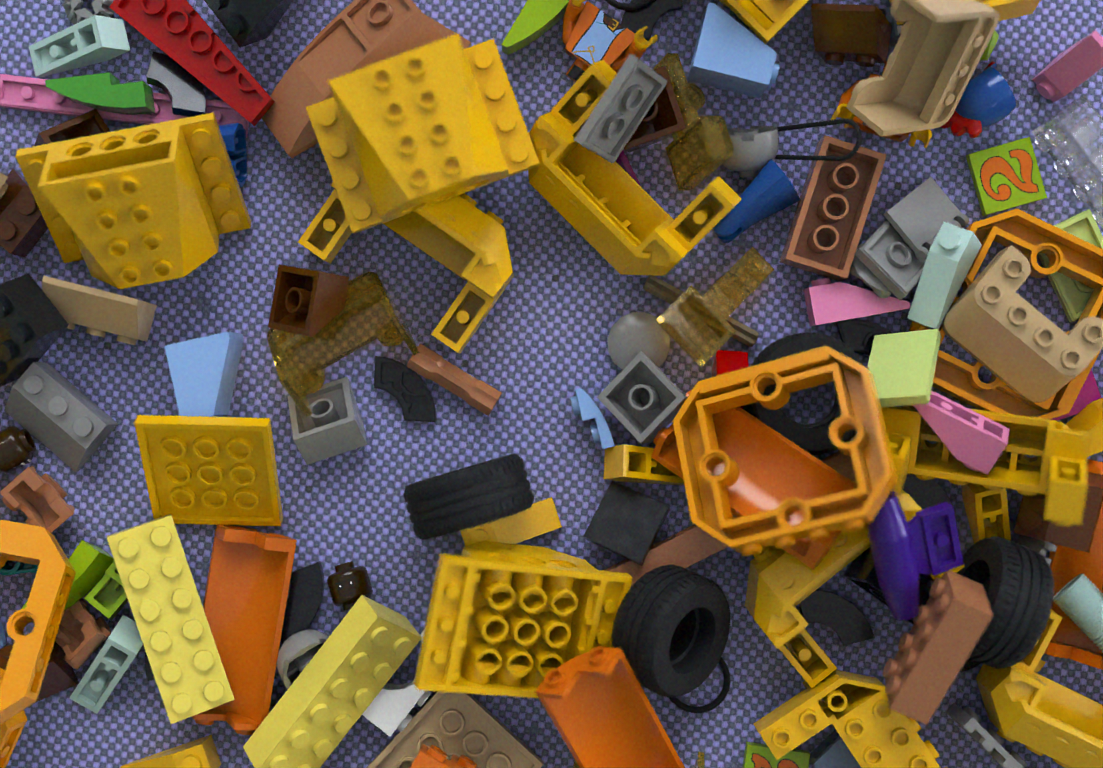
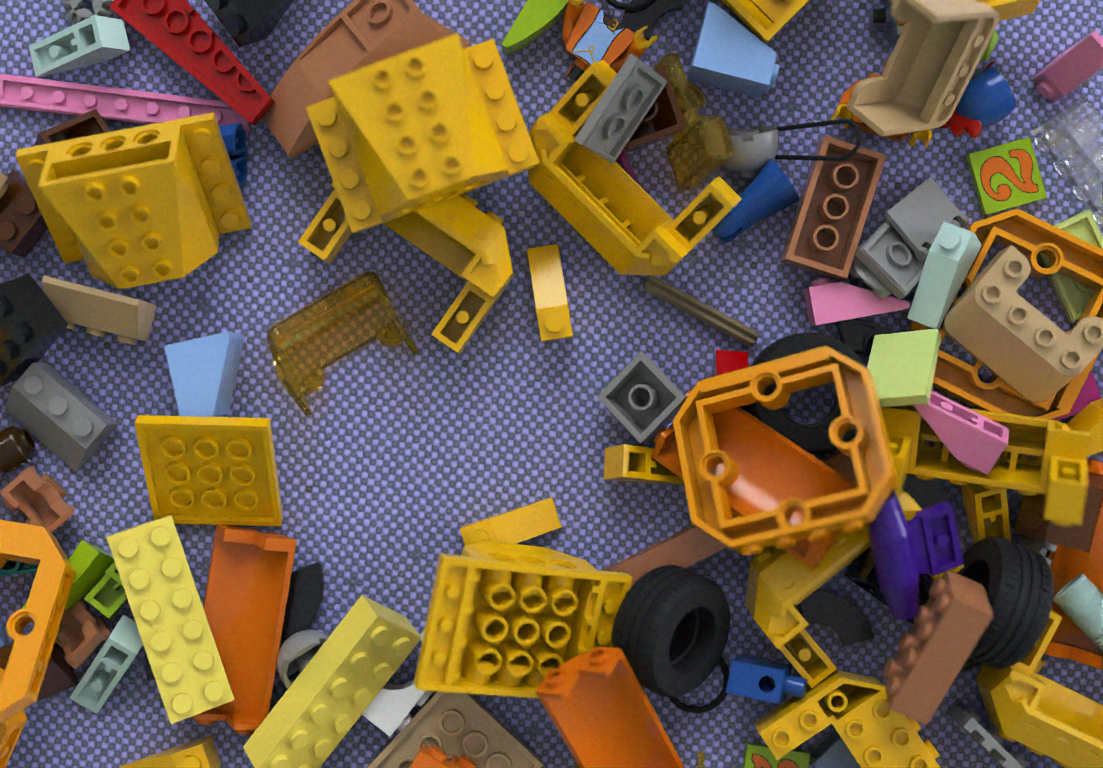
(105, 93): bright green slope -> none
(182, 87): tile -> none
(306, 300): reddish brown slope -> none
(332, 426): light grey slope -> none
(349, 584): dark brown head -> none
(406, 387): black tile -> none
(436, 368): nougat axle -> none
(468, 497): black tyre -> none
(549, 293): none -> yellow slope
(586, 407): light blue slope -> none
(626, 522): black tile -> none
(638, 333): light grey dish -> none
(699, 321): clear yellow plate -> none
(750, 679): none -> blue torso
(850, 33): reddish brown slope -> none

